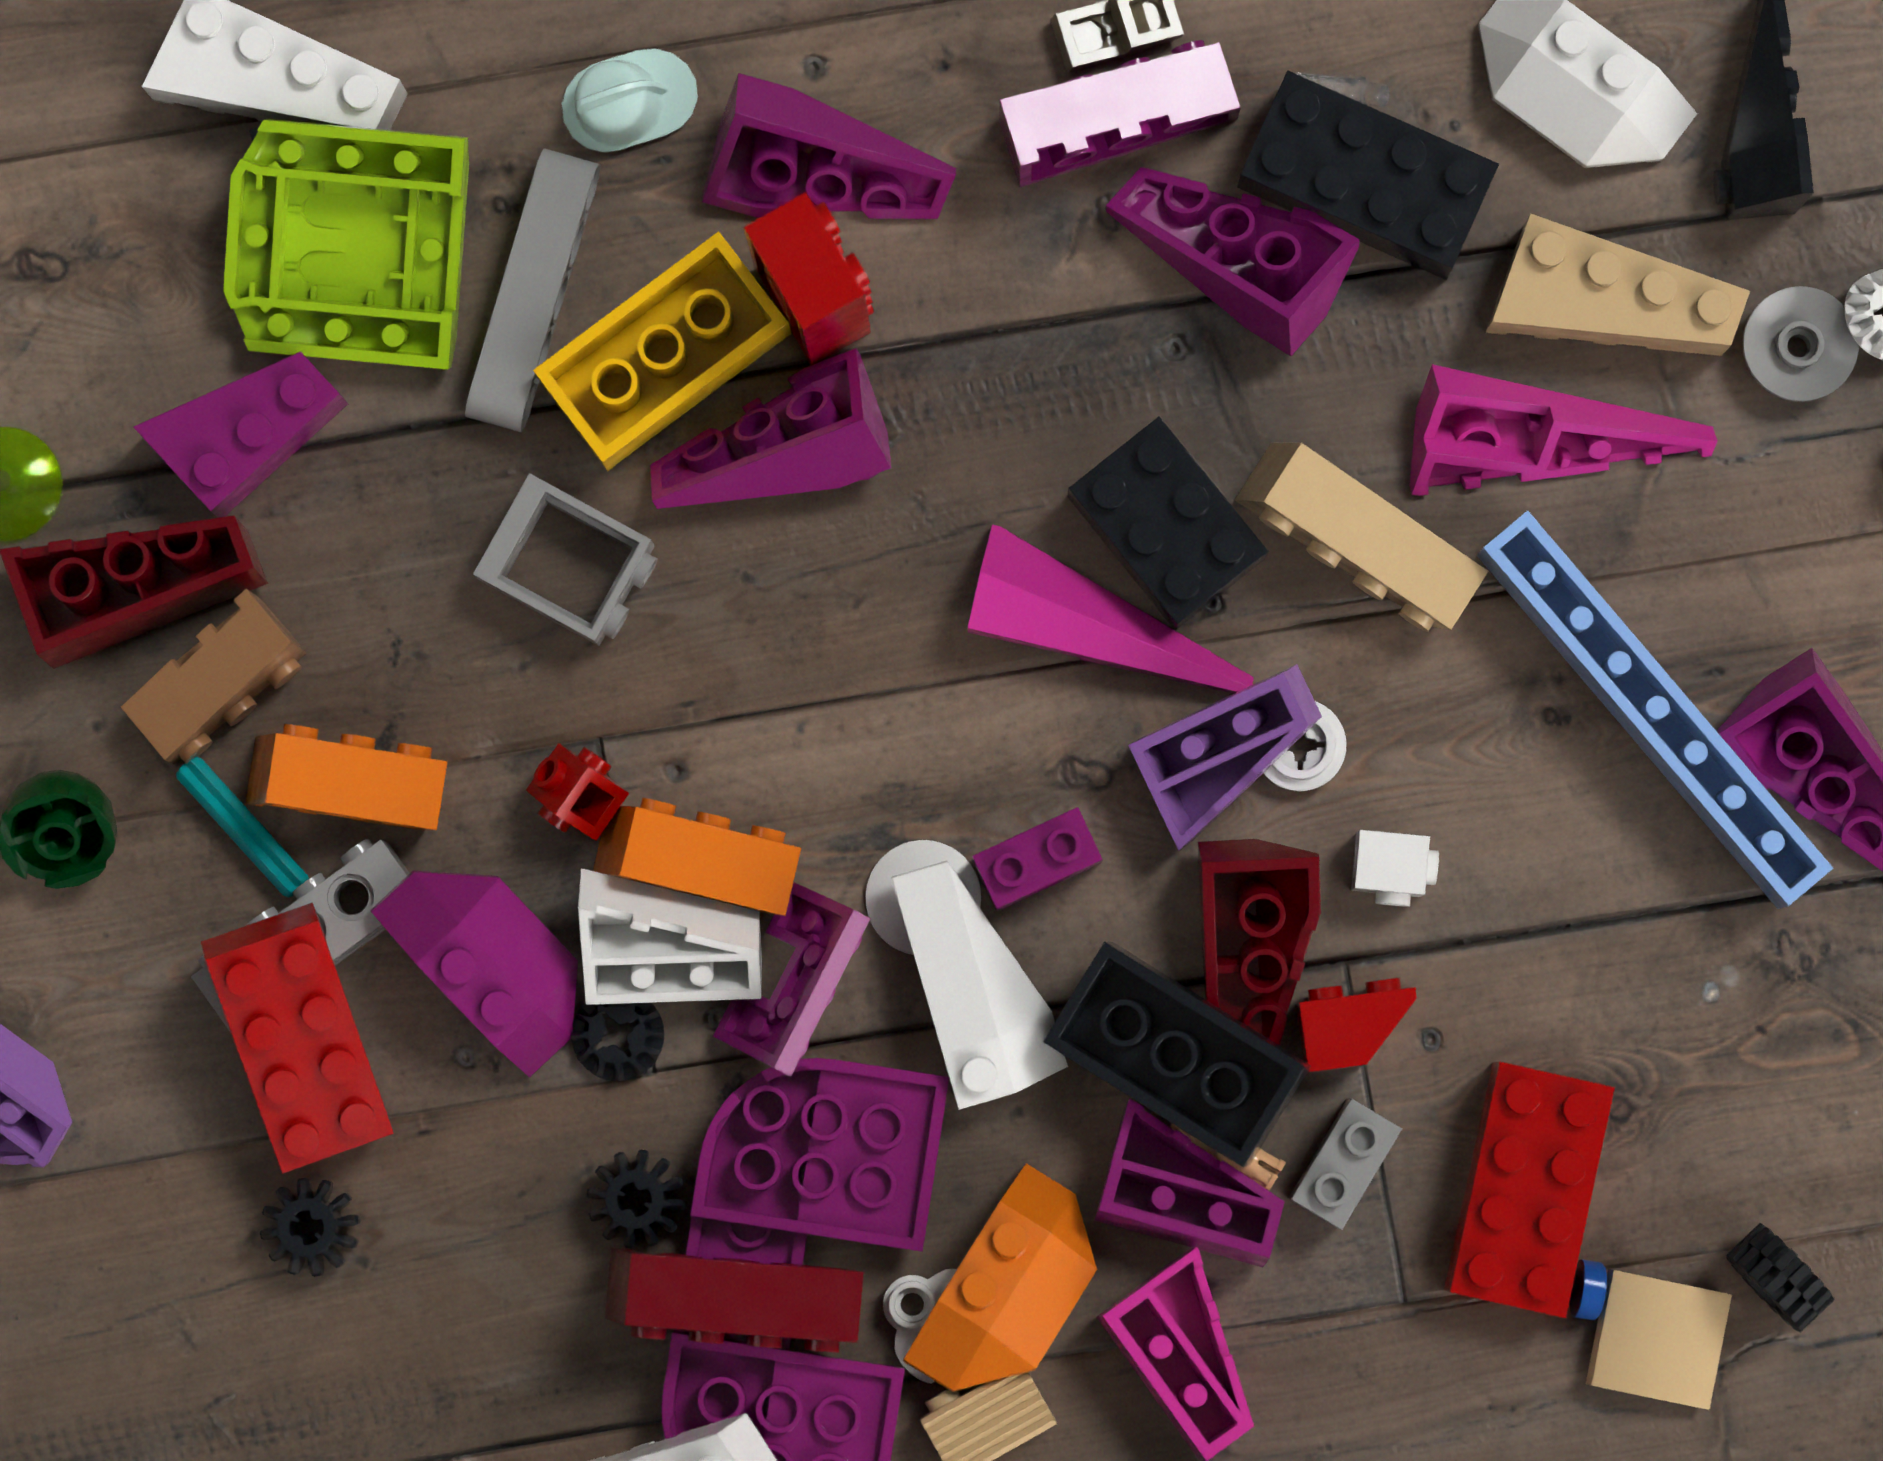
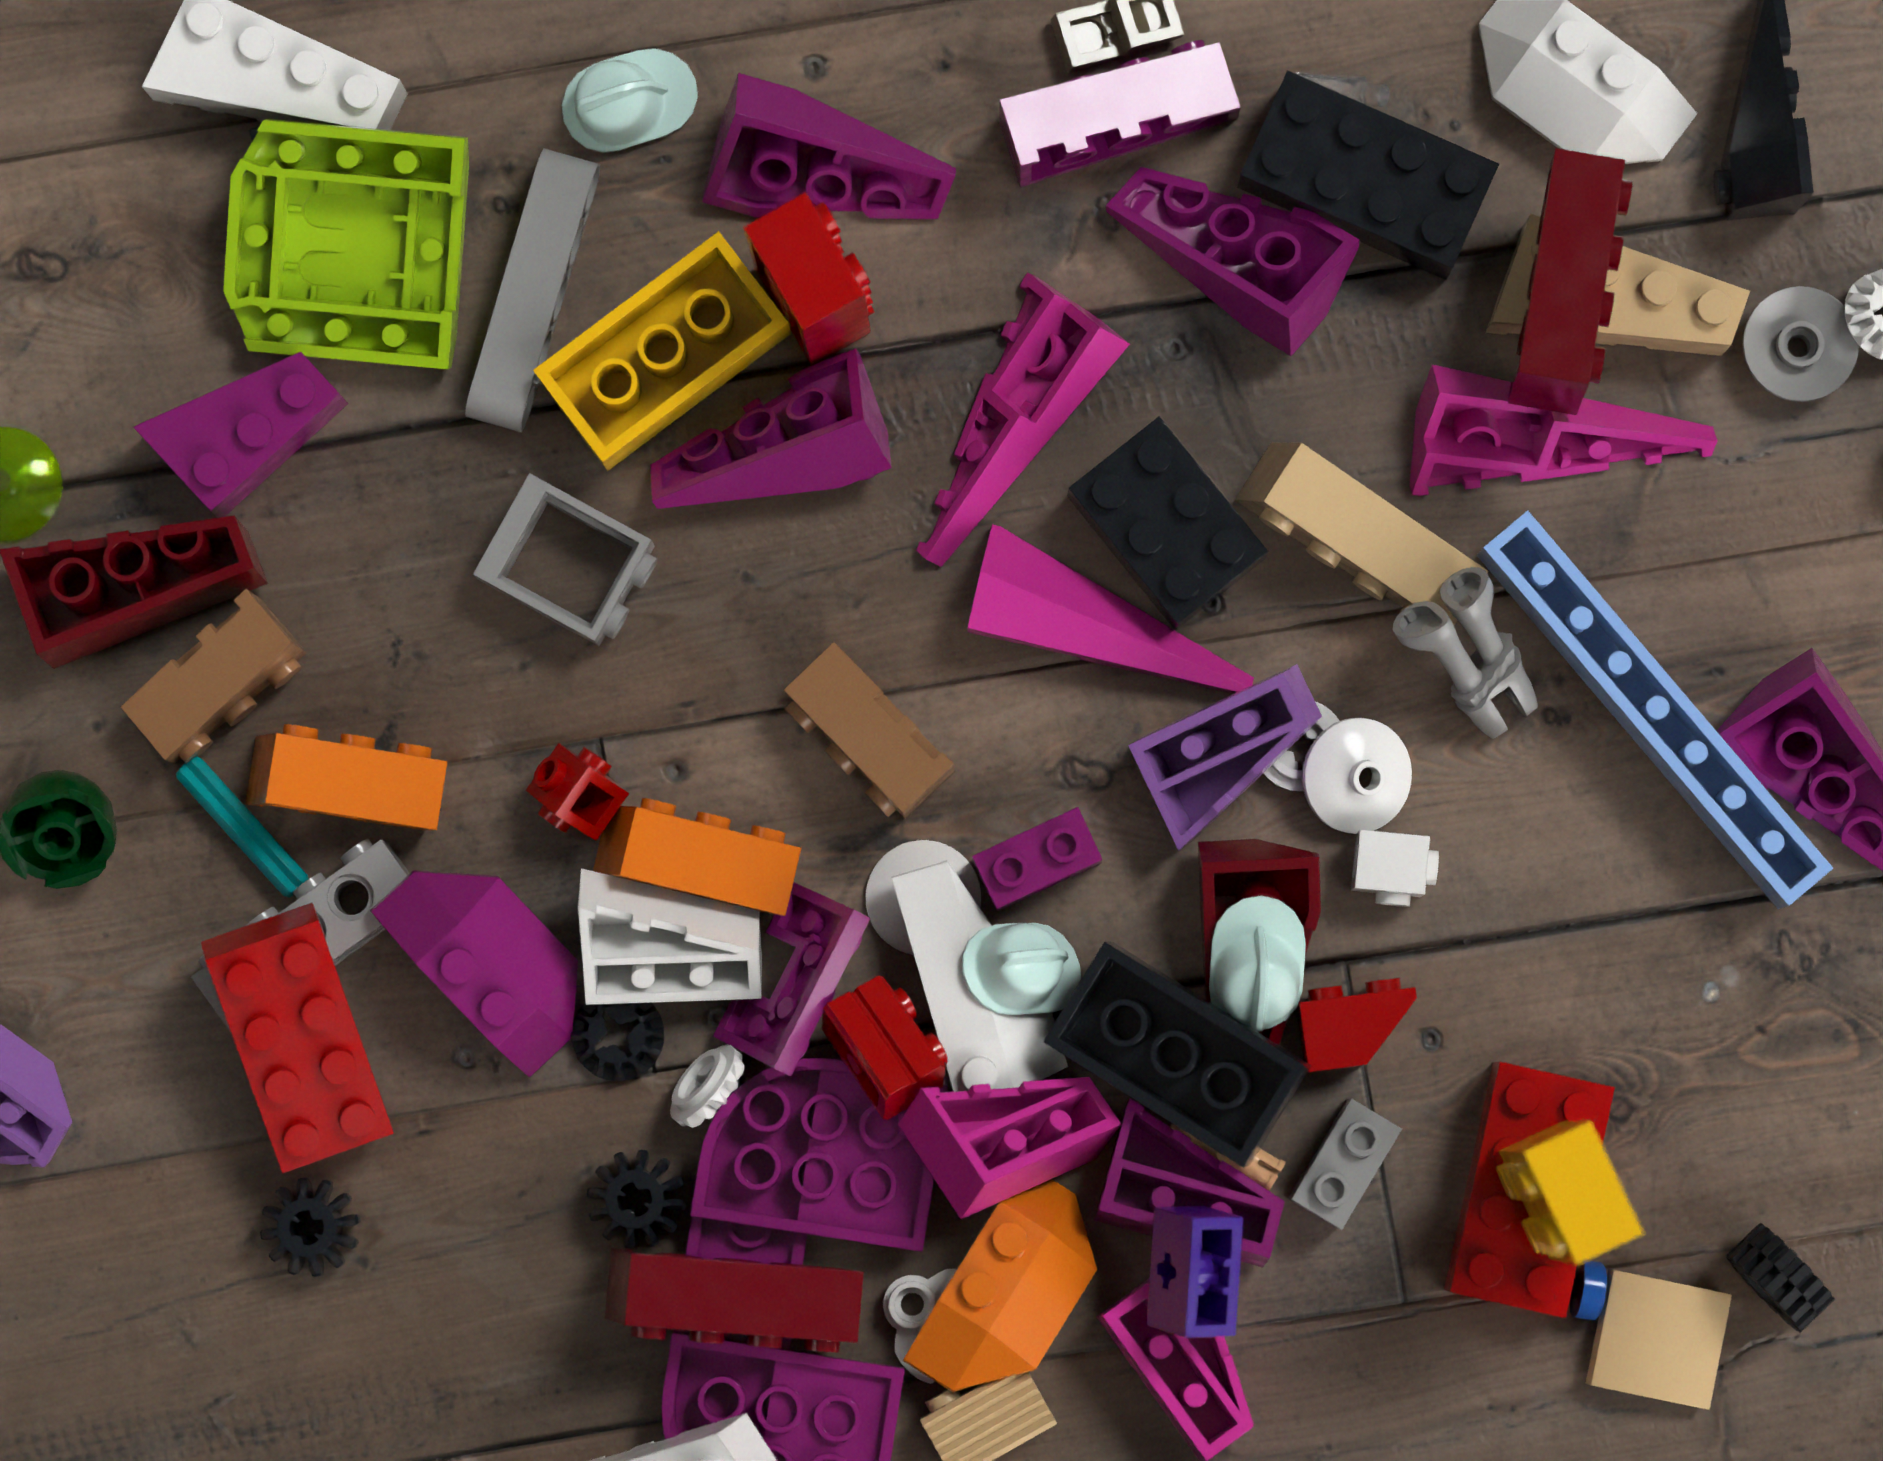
(706, 1085): none -> white gear
(867, 732): none -> medium nougat wedge
(883, 1045): none -> red brick
(1007, 1139): none -> dark pink wedge
(1020, 968): none -> light aqua piece
(1044, 373): none -> dark pink wedge
(1194, 1271): none -> dark purple brick
(1257, 962): none -> light aqua piece
(1334, 769): none -> white dish
(1489, 669): none -> light grey piece
(1568, 1193): none -> yellow brick
(1569, 281): none -> dark red wedge

